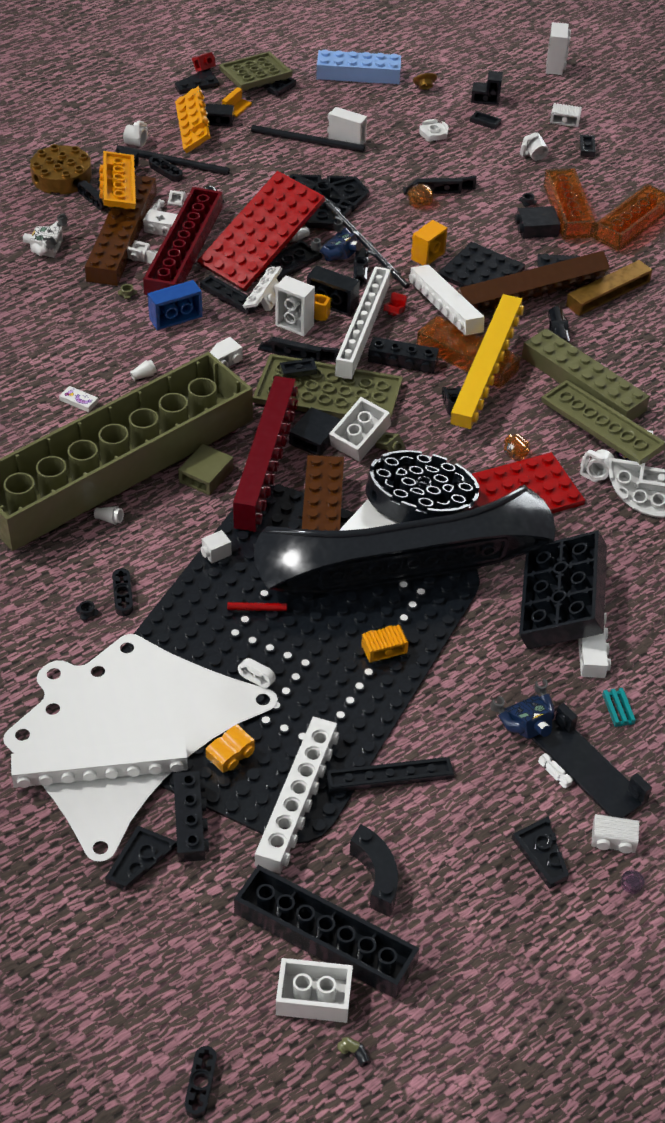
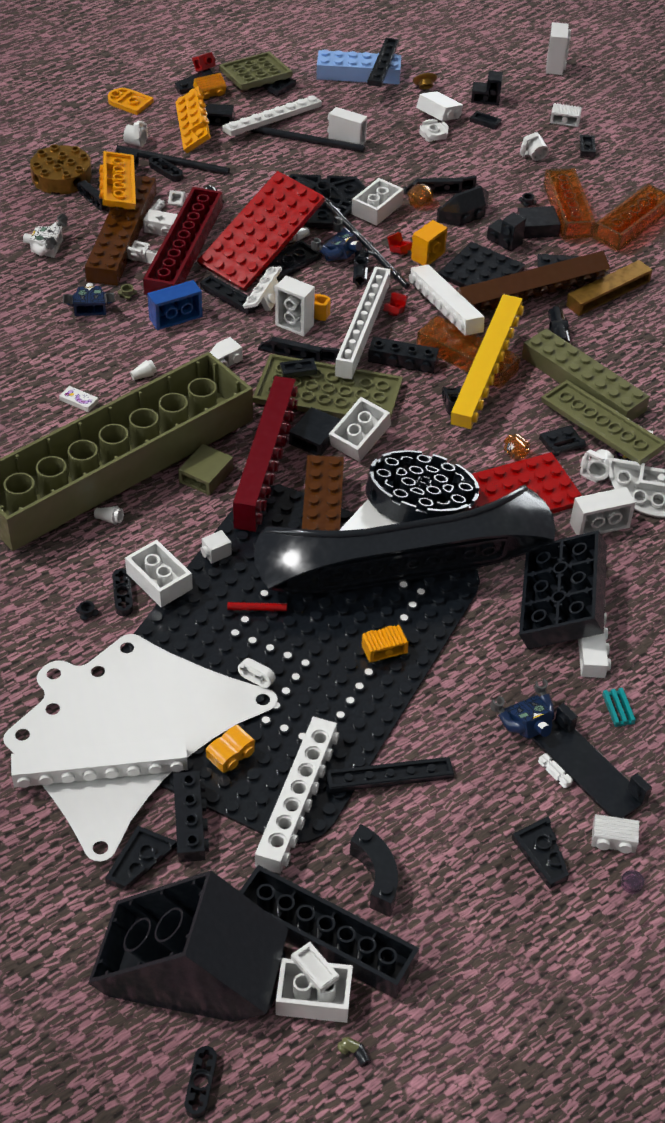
(89, 300): none -> dark blue torso
(129, 100): none -> light orange tile
(159, 573): none -> white brick
(192, 950): none -> black slope
(211, 85): none -> light orange brick
(235, 99): light orange panel -> none
(272, 115): none -> white plate
(315, 967): none -> white tile
(339, 287): black brick -> none
(377, 201): none -> white brick
(383, 62): none -> black tile
(390, 442): olive bracket -> none
(397, 244): none -> red bracket
(439, 106): none -> white brick
(464, 207): none -> black wedge
(507, 232): none -> black brick
(563, 436): none -> black plate
(603, 511): none -> white brick

